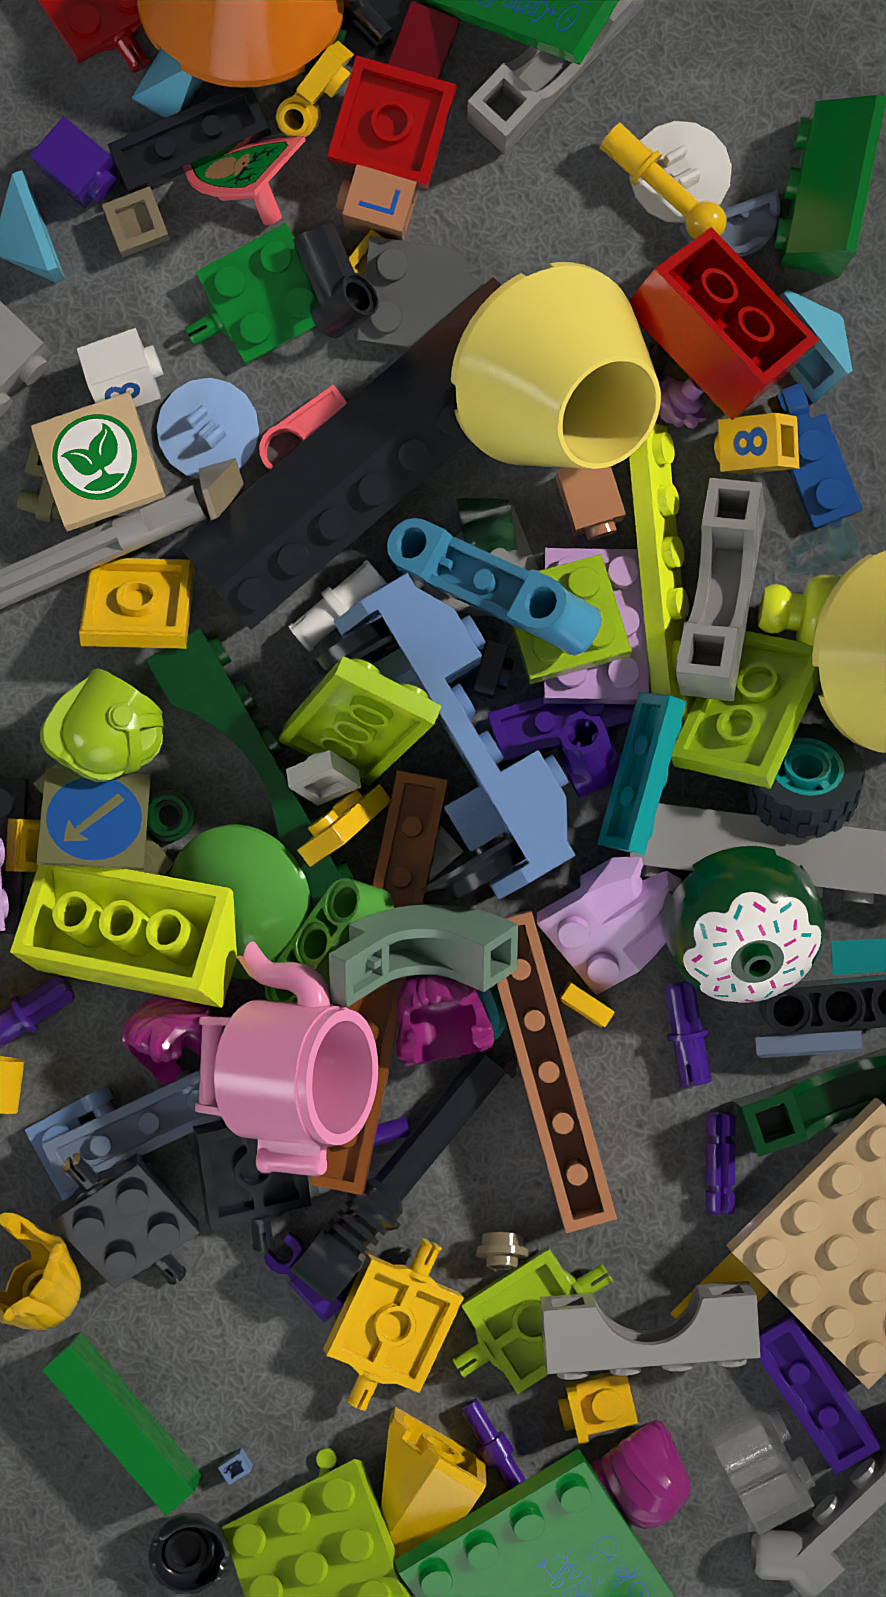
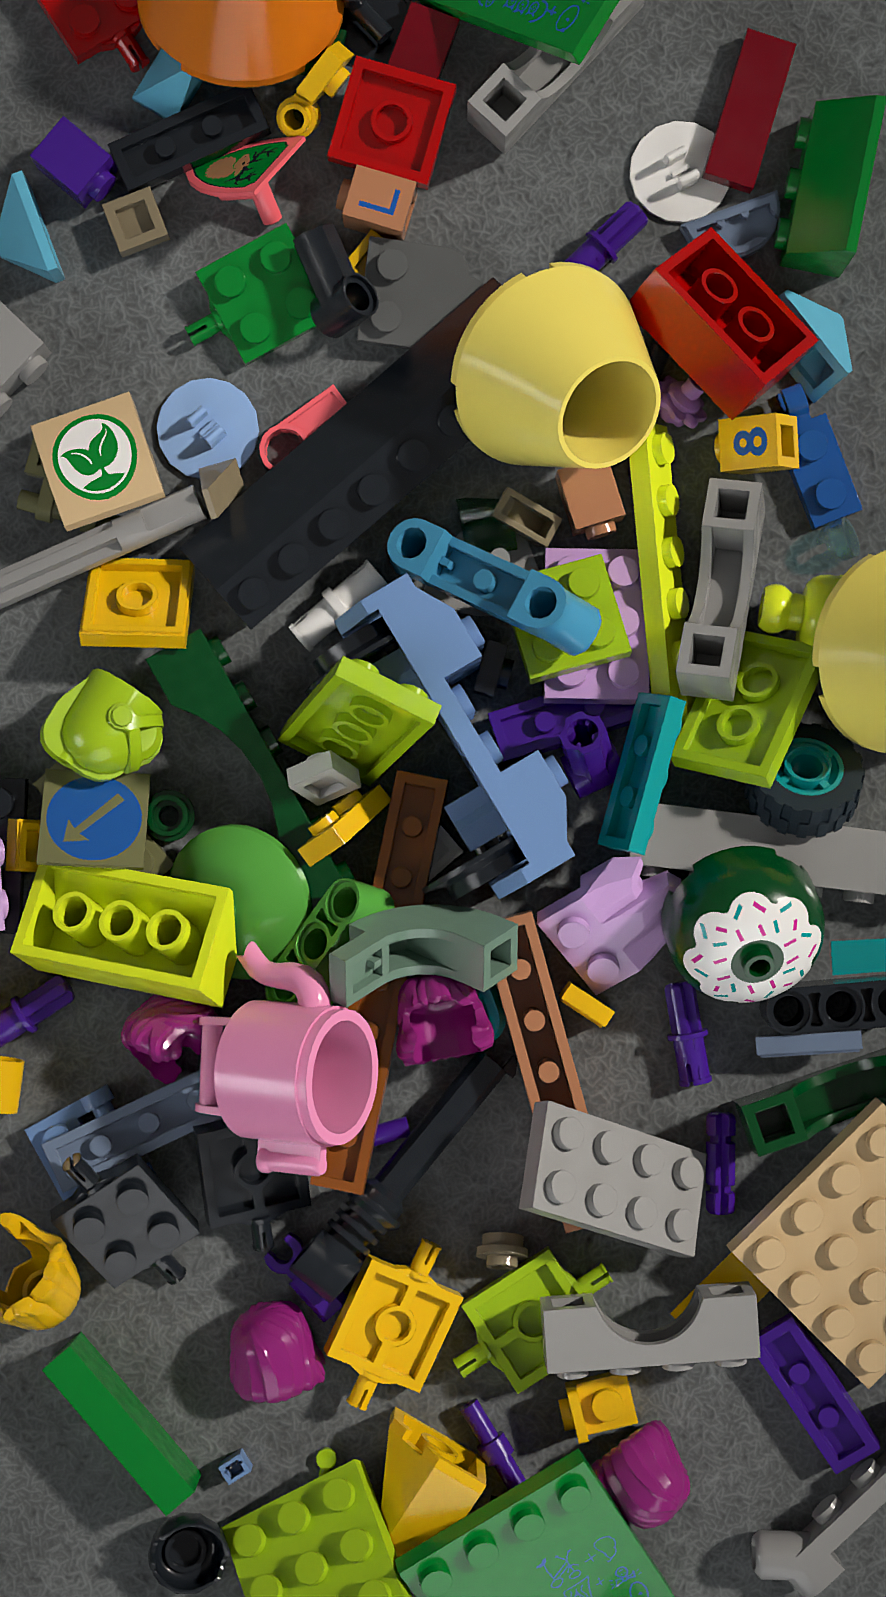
(121, 366): white brick -> none
(274, 1353): none -> magenta hair
(526, 518): none -> dark tan piece
(610, 237): none -> dark purple axle
(612, 1180): none -> light grey plate
(642, 165): yellow pin -> none
(749, 111): none -> dark red tile
(759, 1466): clear brick -> none

